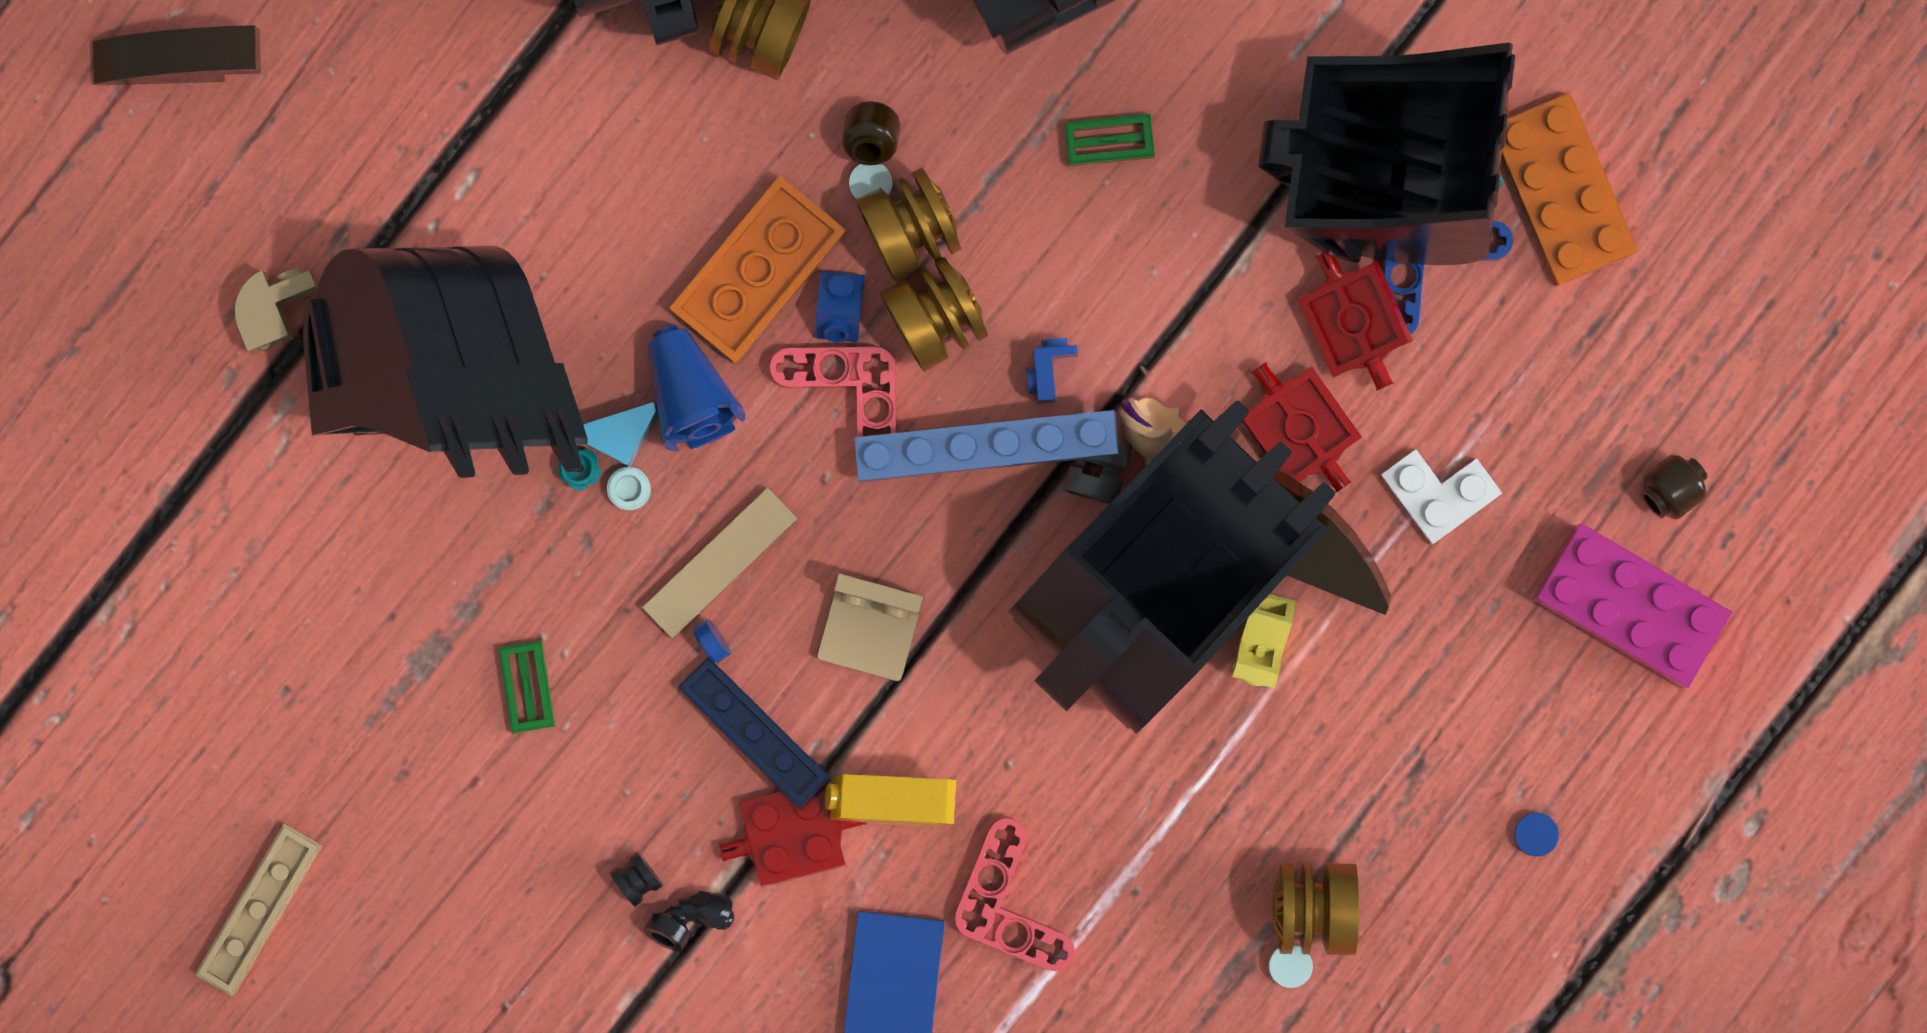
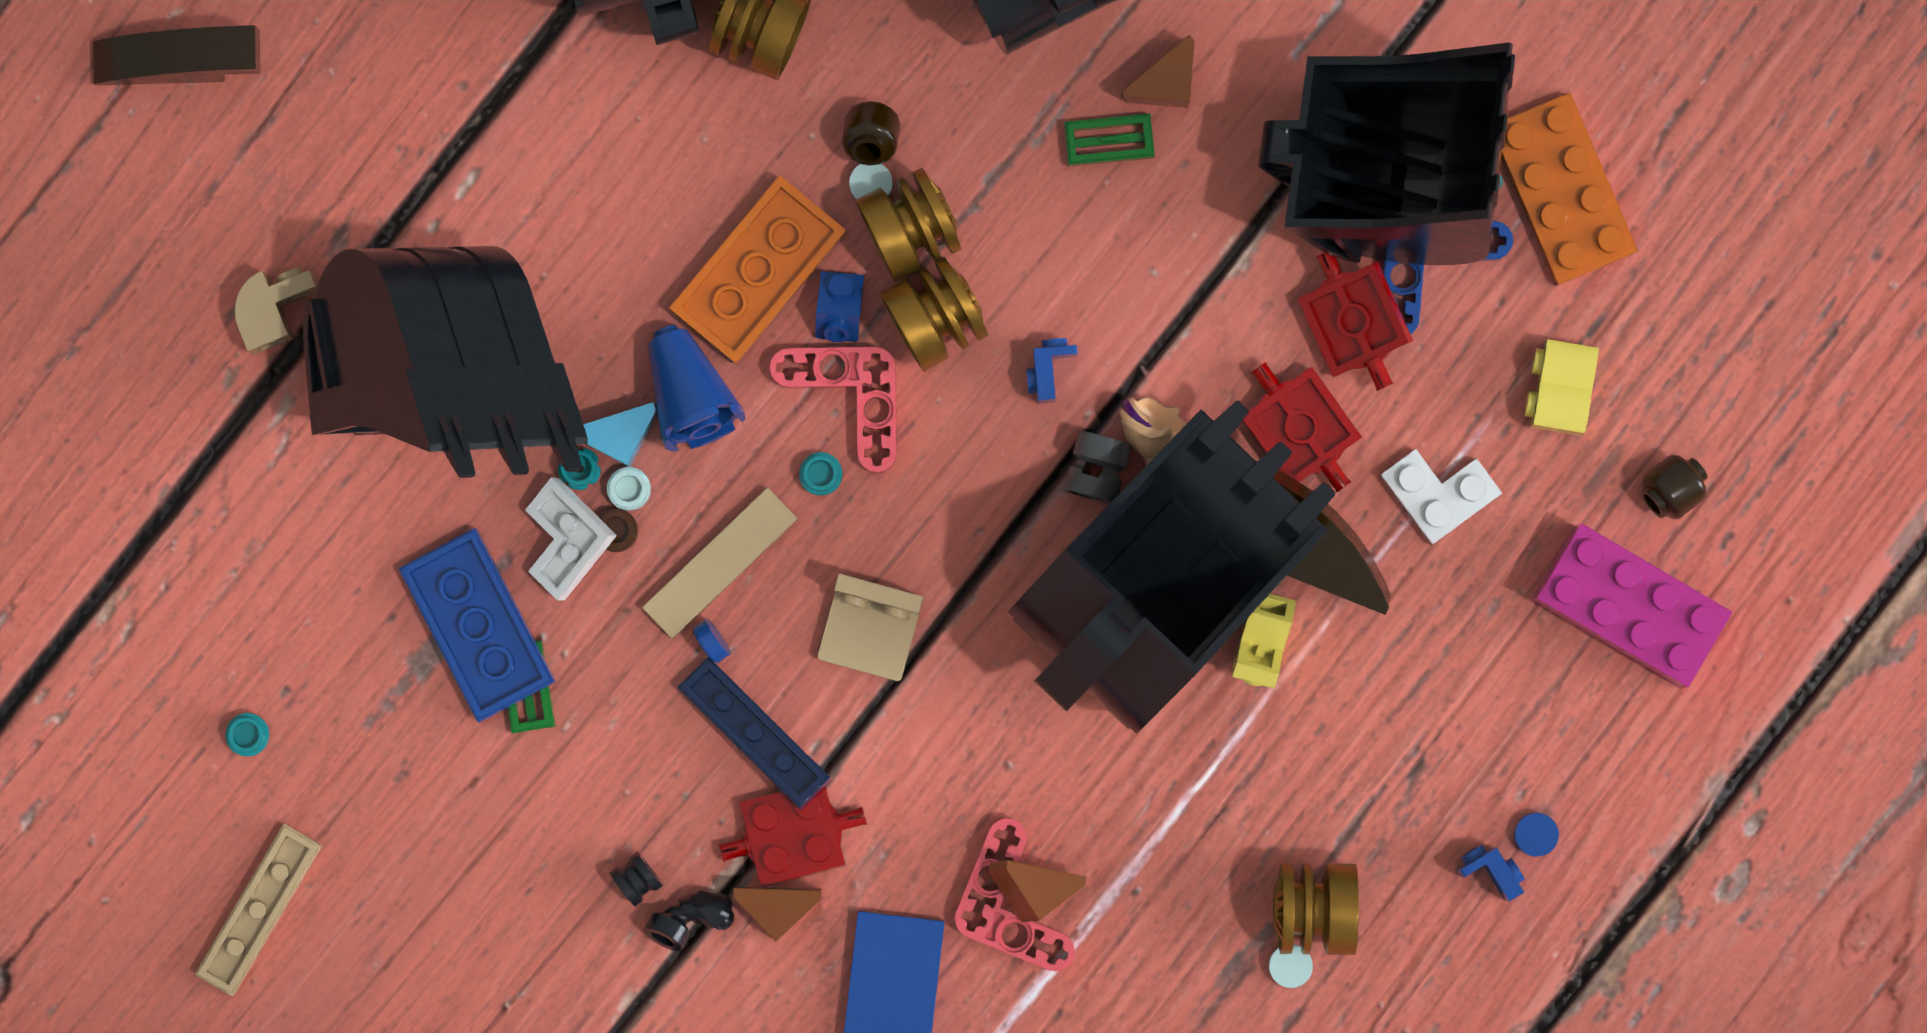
(247, 734): none -> teal plate
(477, 625): none -> blue tile
(577, 535): none -> white plate
(624, 526): none -> reddish brown tile
(776, 908): none -> dark orange slope
(820, 473): none -> teal plate
(891, 800): yellow slope -> none
(987, 446): medium blue plate -> none
(1034, 889): none -> dark orange slope
(1167, 80): none -> dark orange slope
(1503, 873): none -> blue bracket
(1563, 387): none -> light yellow brick

